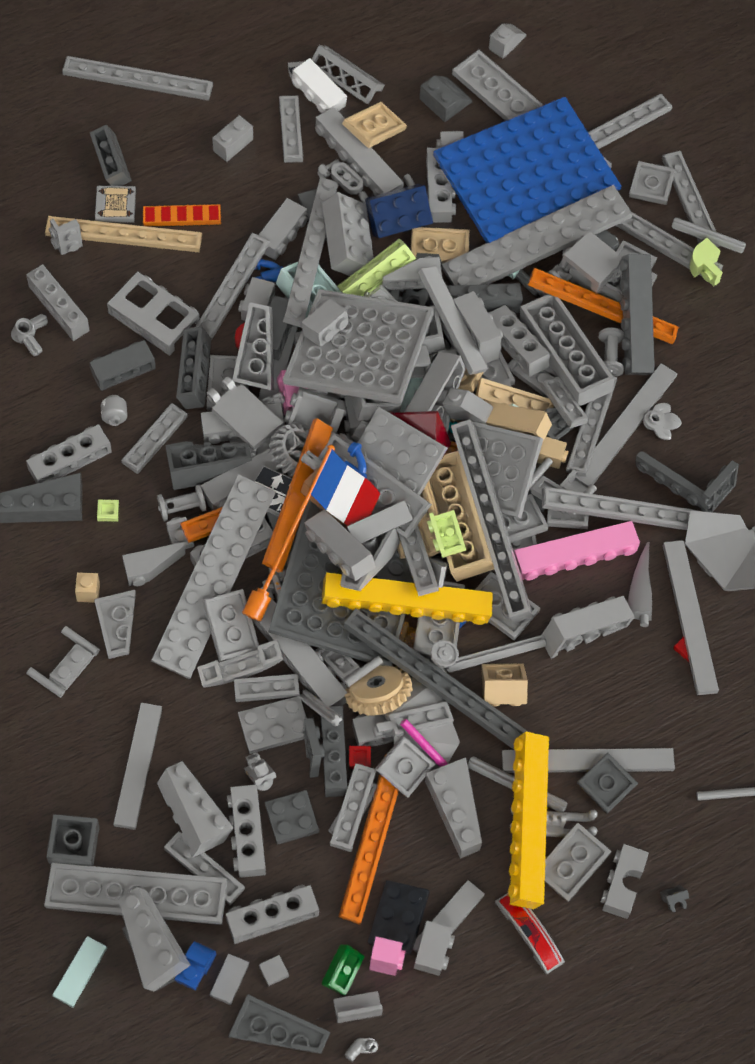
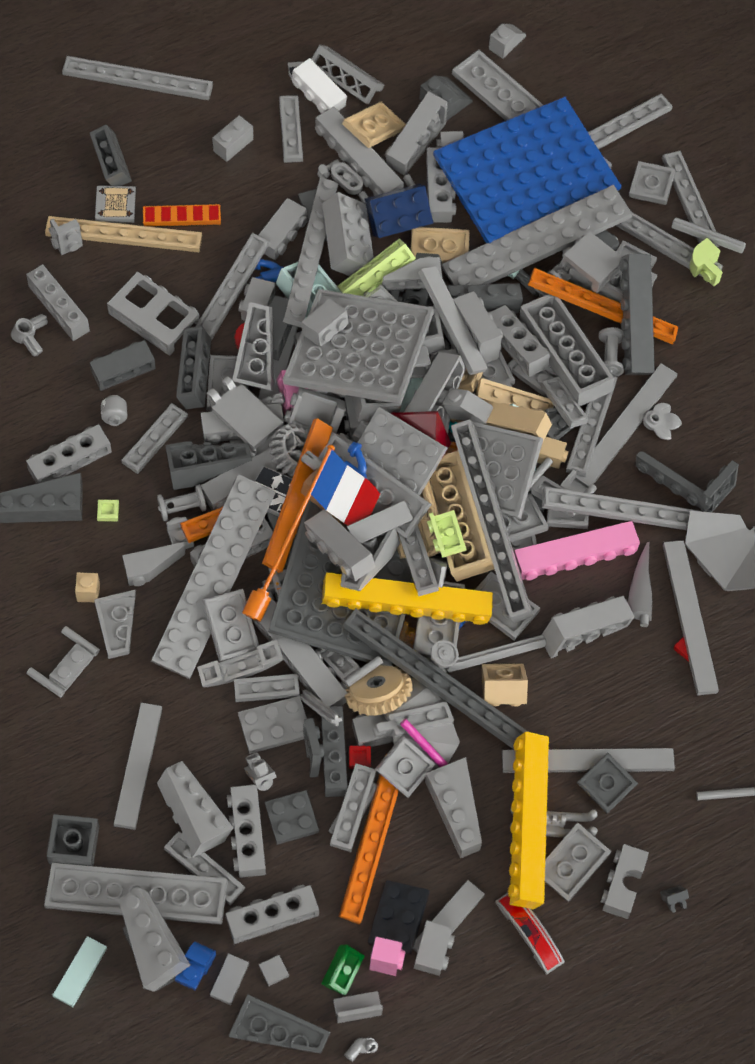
(417, 134): none -> light grey wedge
(507, 780): light grey axle -> none

